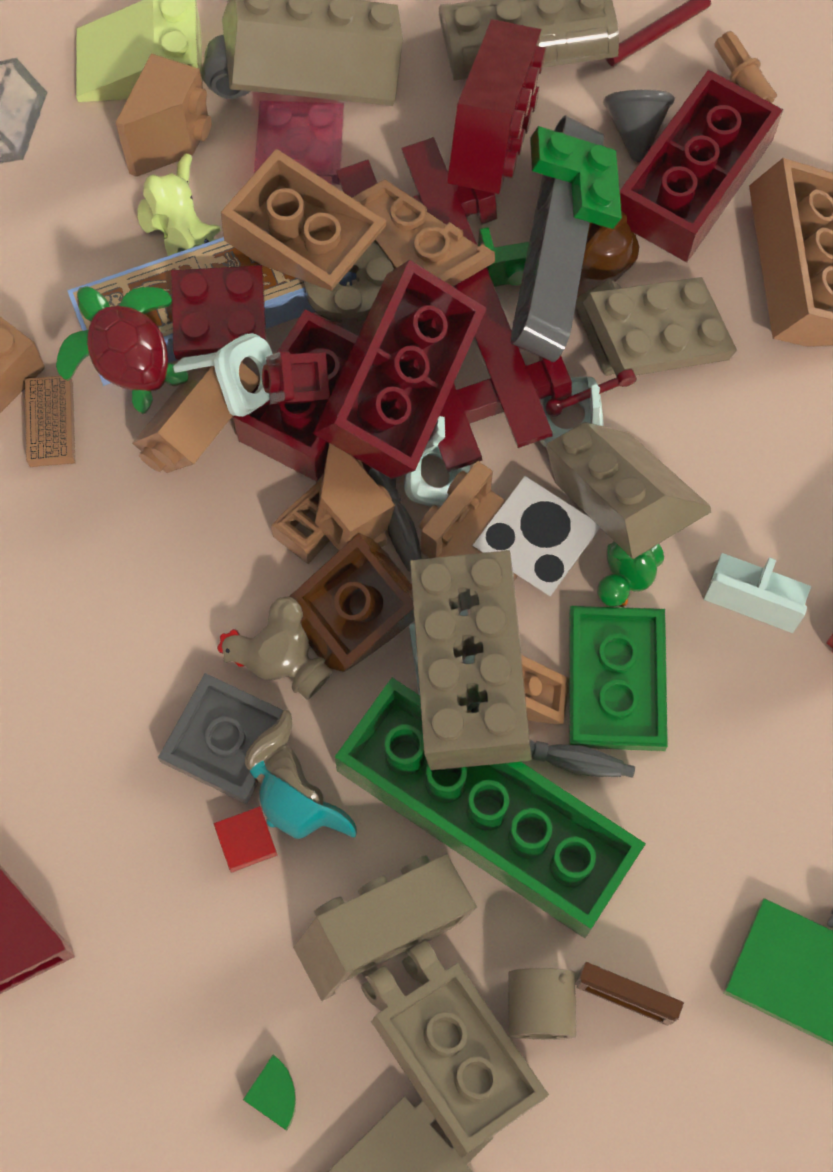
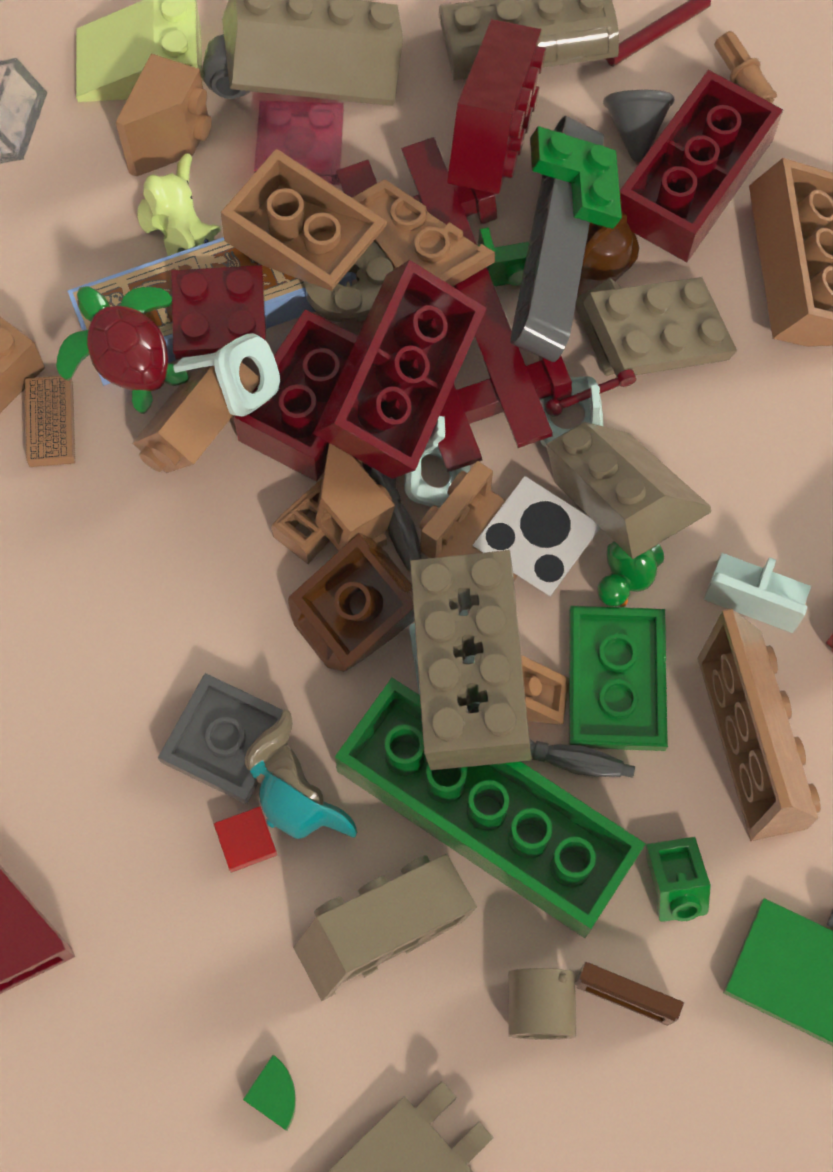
(278, 650): dark tan animal -> none
(296, 378): dark red bracket -> none
(453, 1049): dark tan tile -> none
(679, 879): none -> green bracket
(756, 729): none -> medium nougat slope

